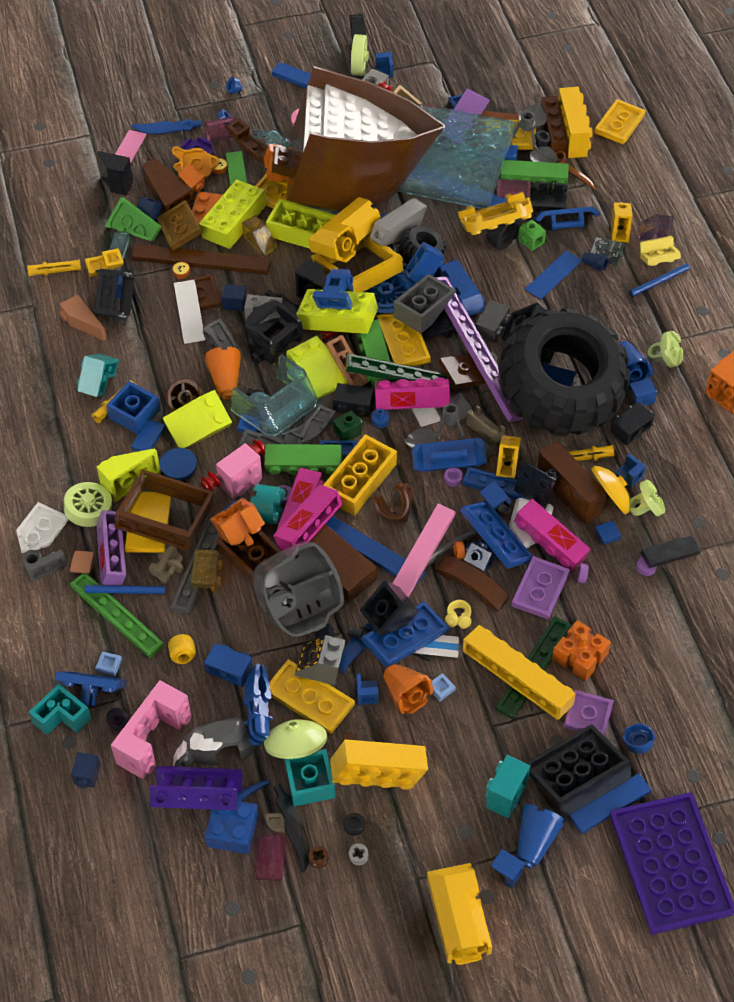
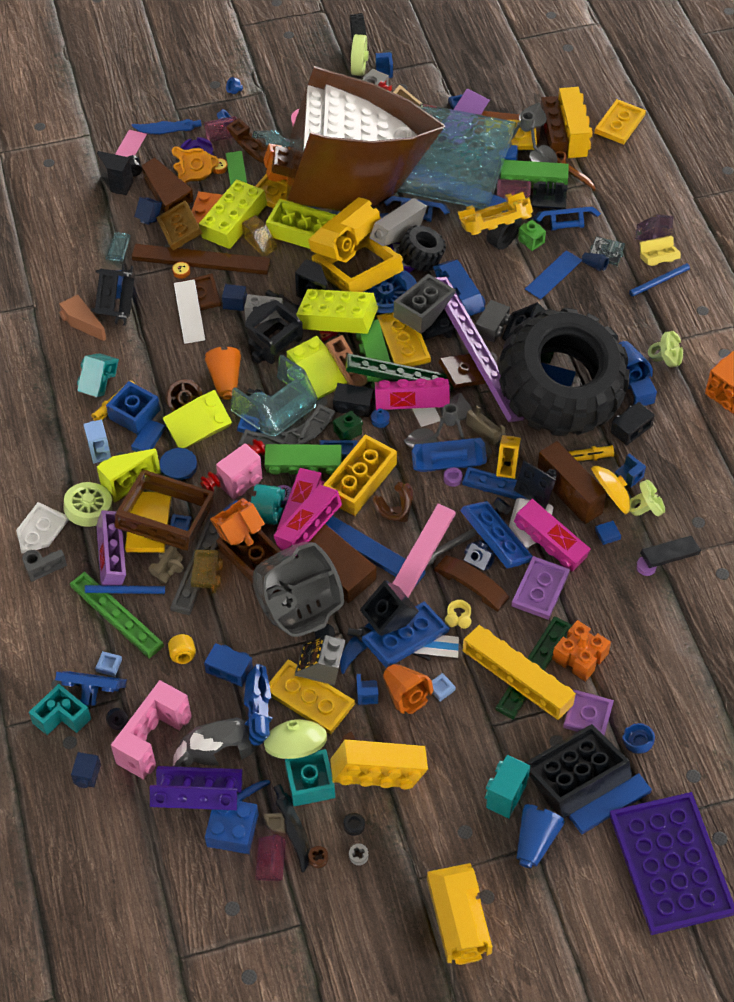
(63, 266): yellow pin -> none
(82, 562): nougat slope -> none
(97, 441): none -> light blue brick
(108, 260): yellow slope -> none
(133, 221): bright green wing -> none
(135, 165): none -> black wheel
(181, 521): none -> blue tile
(192, 178): orange brick -> none
(218, 334): dark grey plate -> none
(291, 74): blue tile -> none
(336, 284): blue tile -> none
(424, 262): blue brick -> none
(427, 216): none -> blue piece
(459, 550): orange tile -> none
(494, 495): blue panel -> none
(509, 867): blue panel -> none
(542, 138): black tile -> none
(582, 573): medium lavender tile -> none
(622, 216): yellow torso -> none

